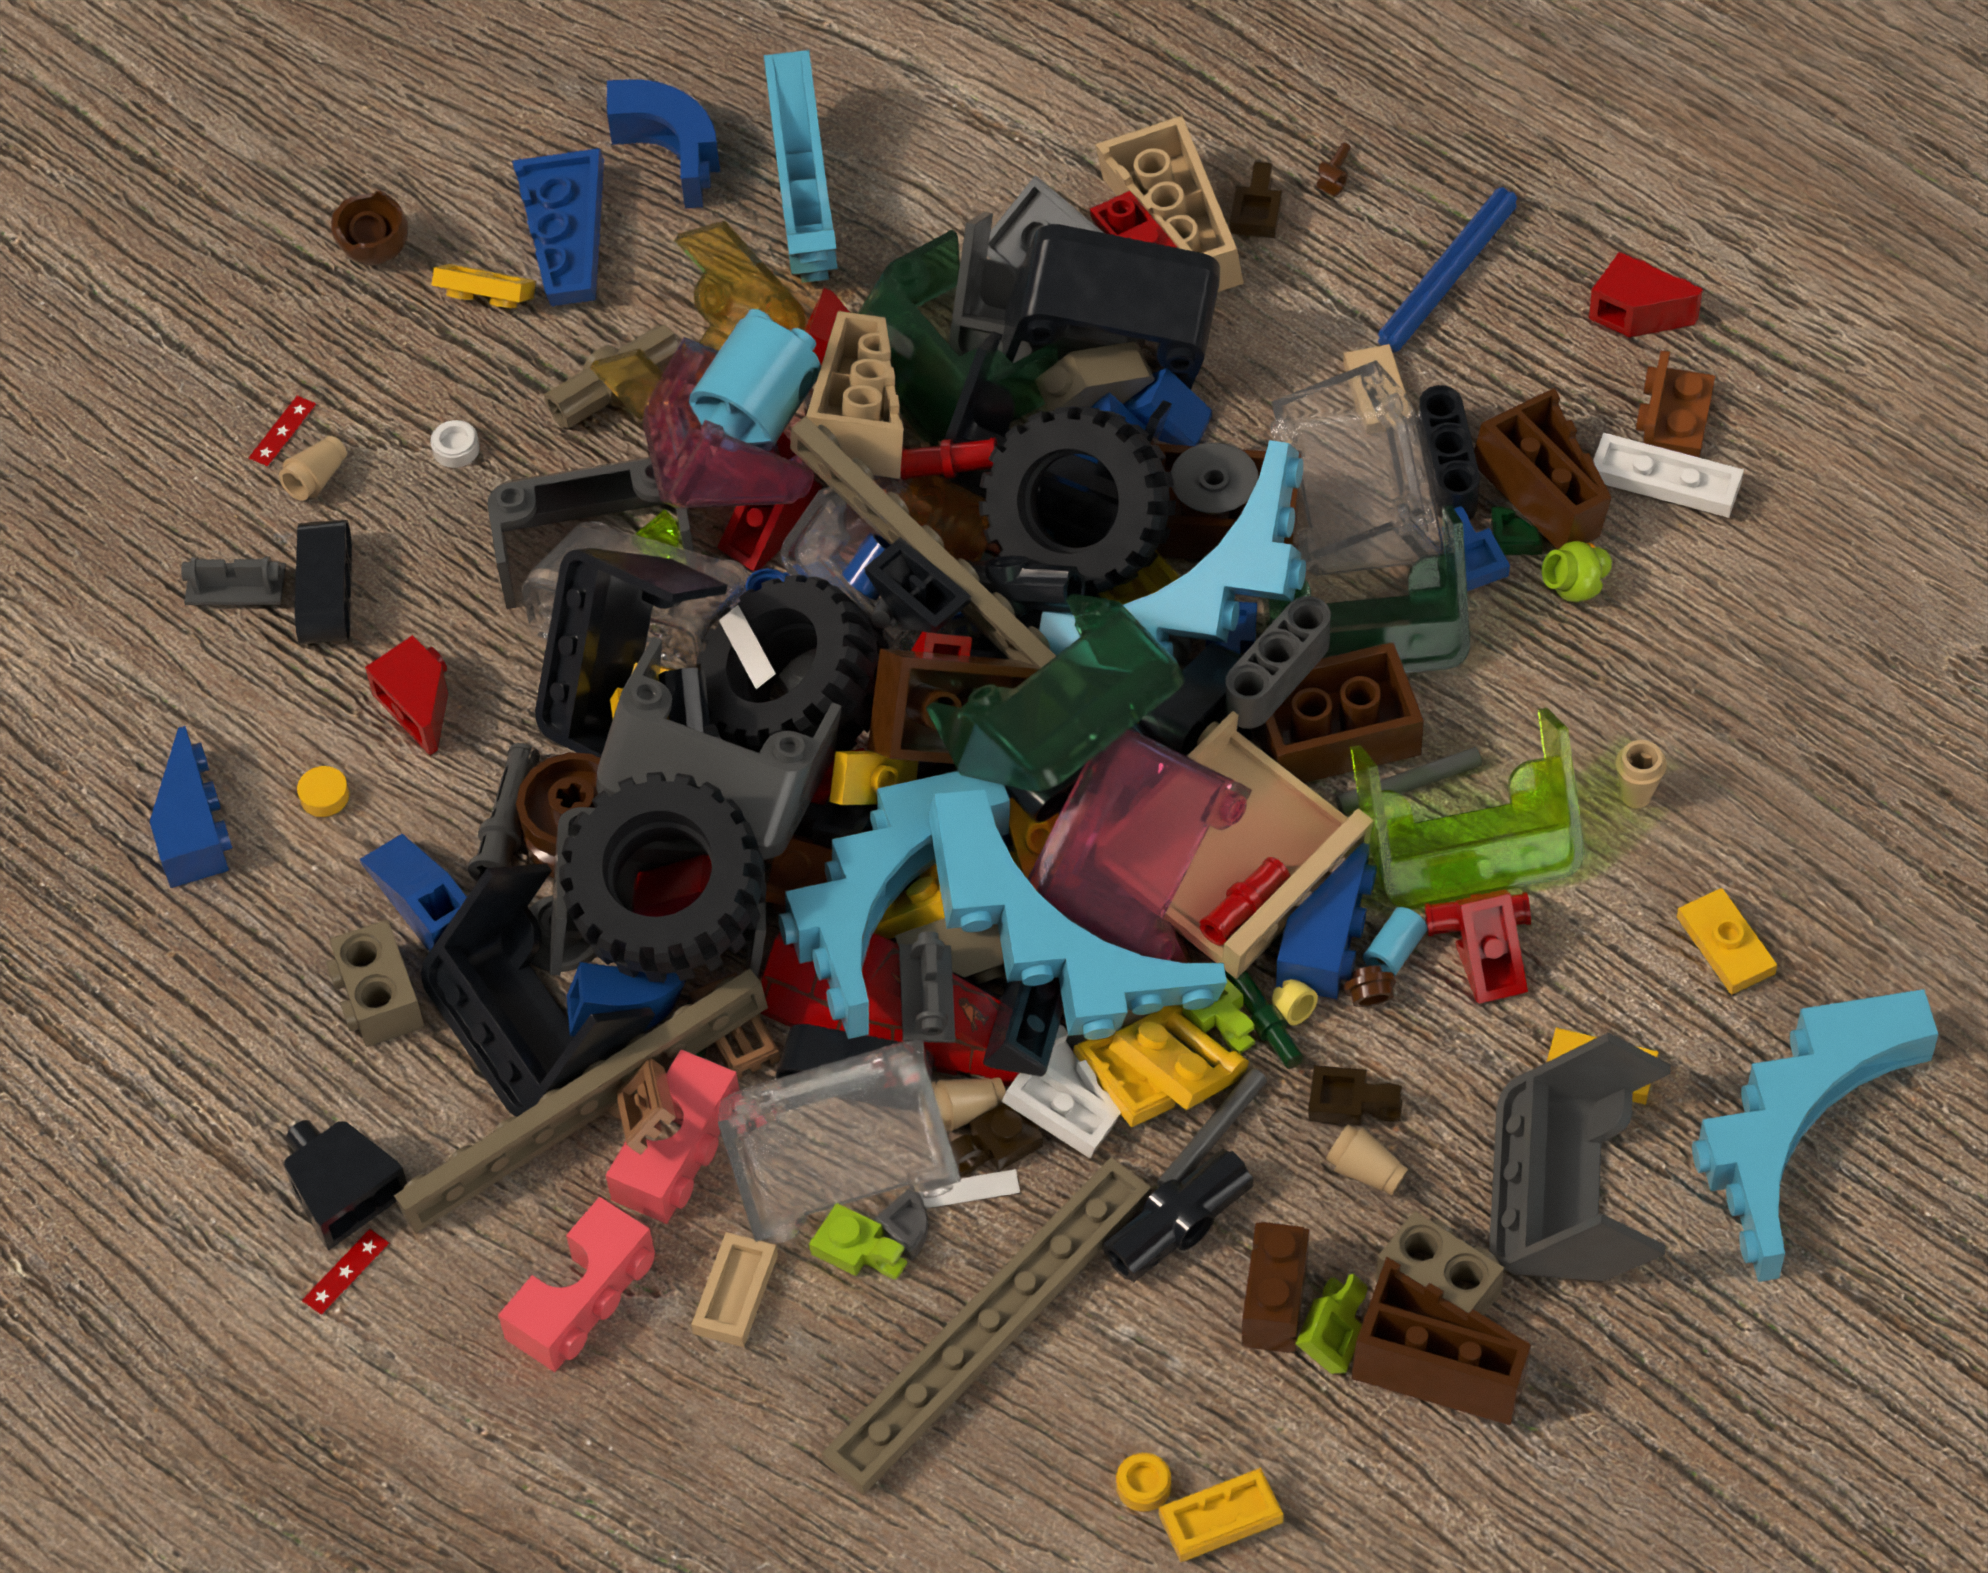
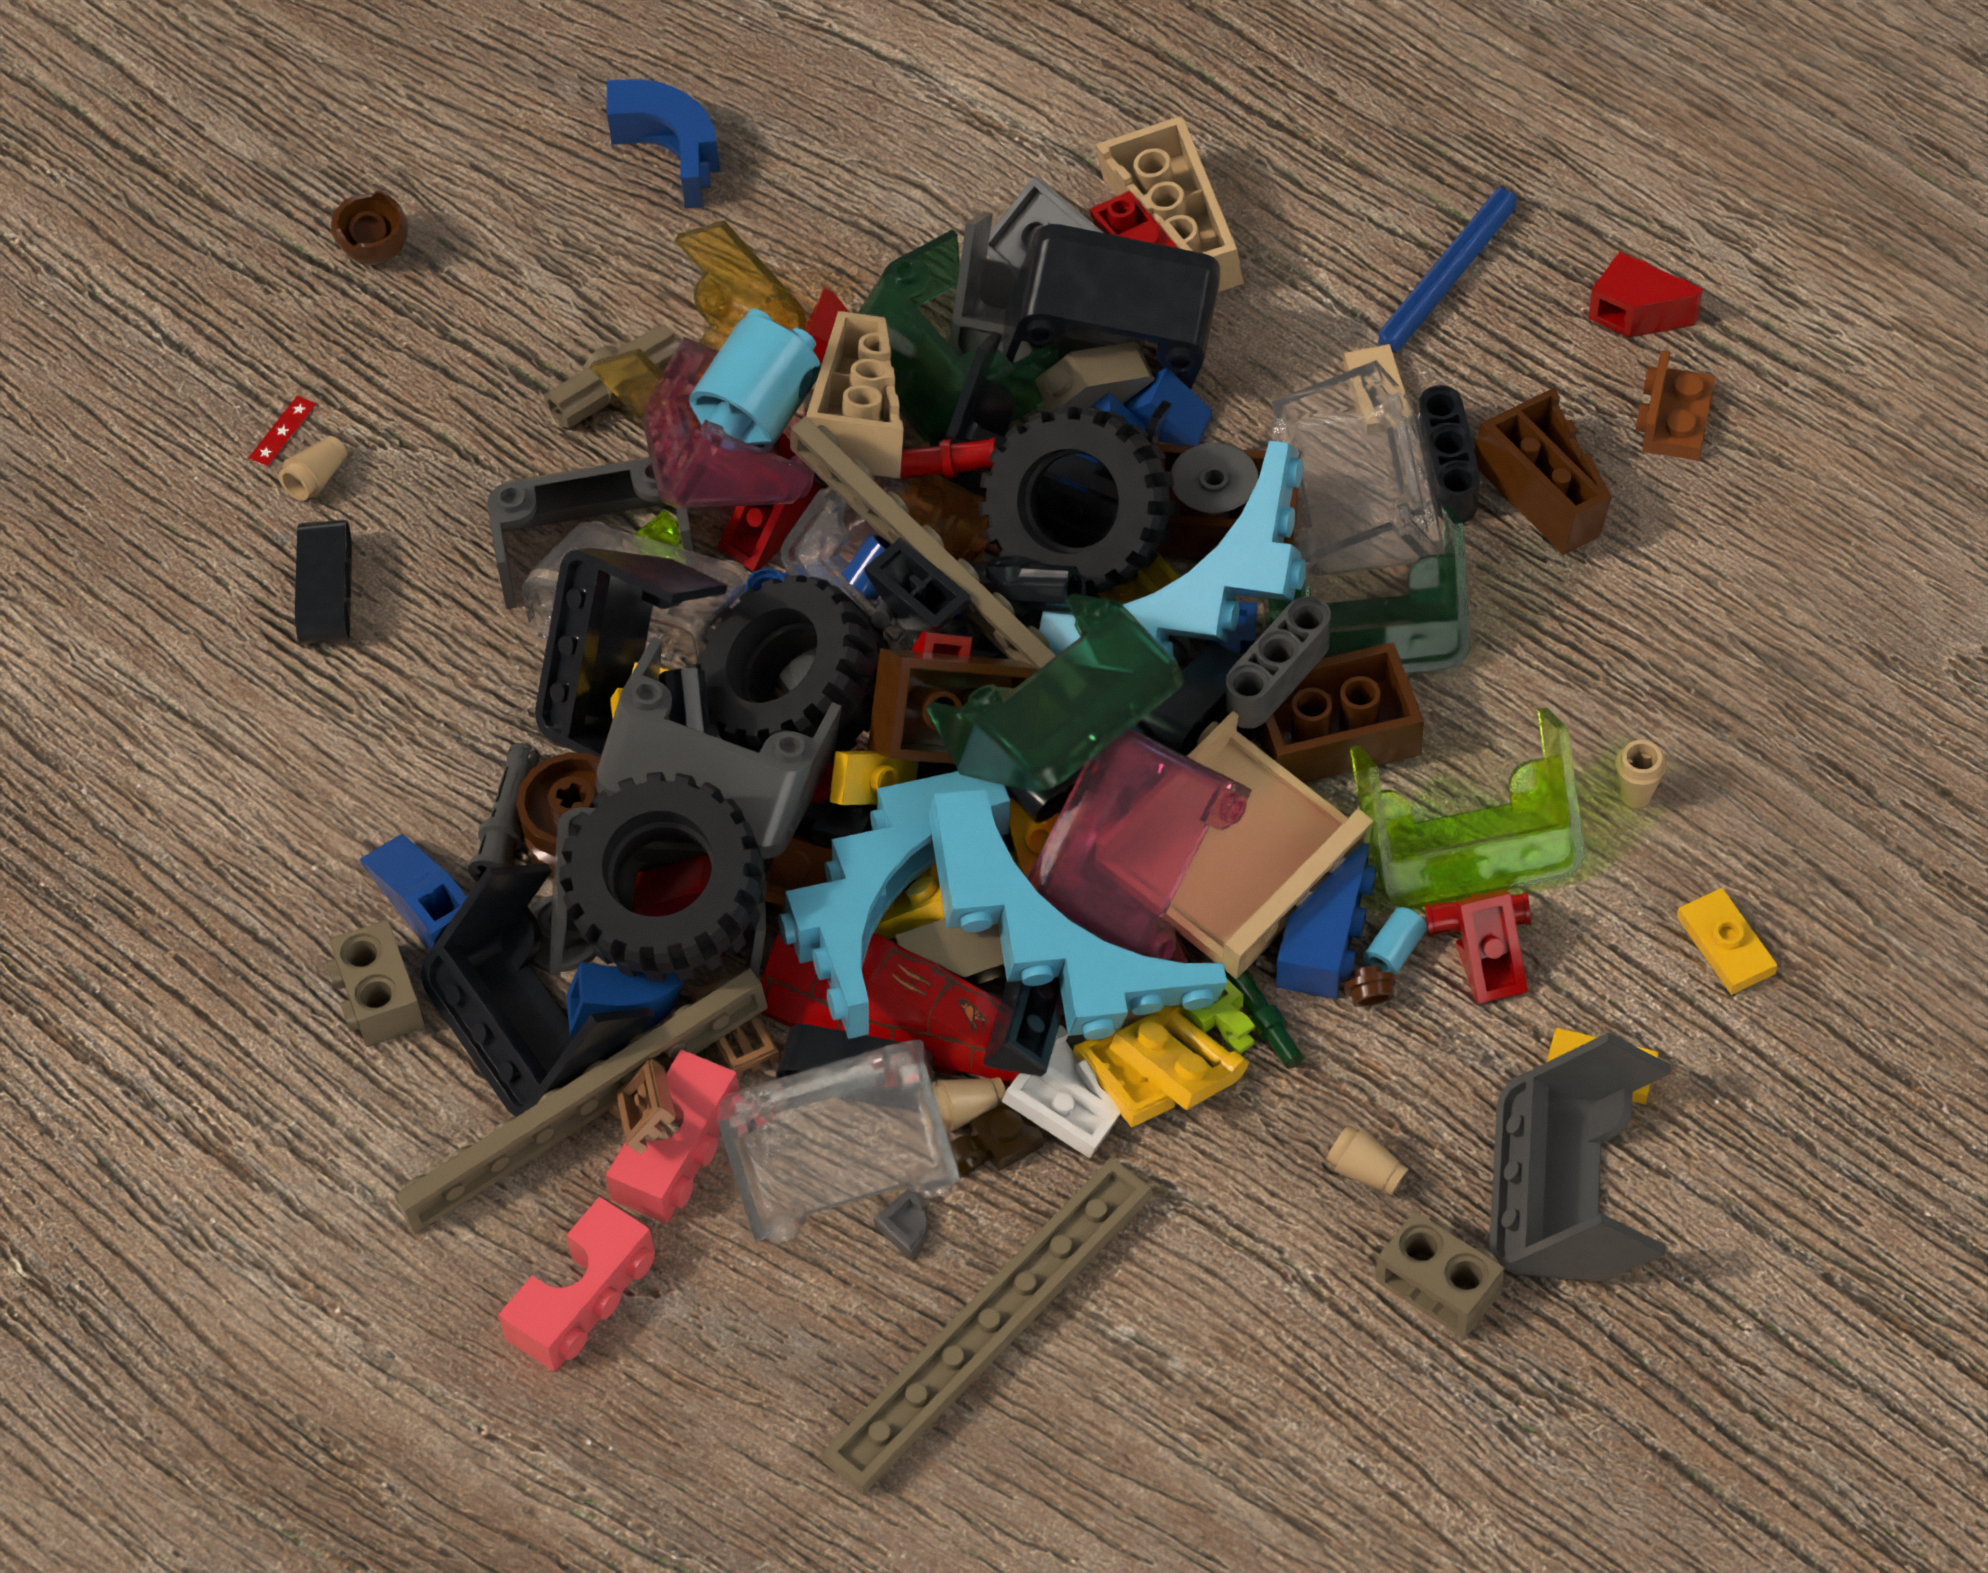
(182, 817): blue slope -> none
(233, 583): dark grey hinge -> none
(323, 791): yellow tile -> none
(340, 1178): black torso -> none
(345, 1271): red sticker -> none
(412, 689): red slope -> none
(455, 444): white tile -> none
(465, 282): yellow plate -> none
(564, 220): blue wing -> none
(734, 1289): tan tile -> none
(747, 647): white sticker -> none
(800, 165): medium azure arch -> none
(854, 1240): lime plate -> none
(927, 990): dark grey hinge -> none
(977, 1188): white sticker -> none
(1143, 1482): yellow tile -> none
(1178, 1215): black piece -> none
(1215, 1127): dark grey bar -> none
(1220, 1515): yellow plate -> none
(1243, 901): red pin -> none
(1258, 206): dark brown plate -> none
(1275, 1287): reddish brown brick -> none
(1294, 1001): light yellow hinge -> none
(1330, 1326): lime plate -> none
(1332, 177): reddish brown hand -> none
(1343, 1095): dark brown plate -> none
(1418, 777): dark grey bar -> none
(1438, 1351): reddish brown wedge -> none
(1483, 555): blue plate -> none
(1514, 533): dark green tile -> none
(1576, 570): lime animal -> none
(1668, 475): white plate -> none
(1832, 1055): medium azure arch -> none

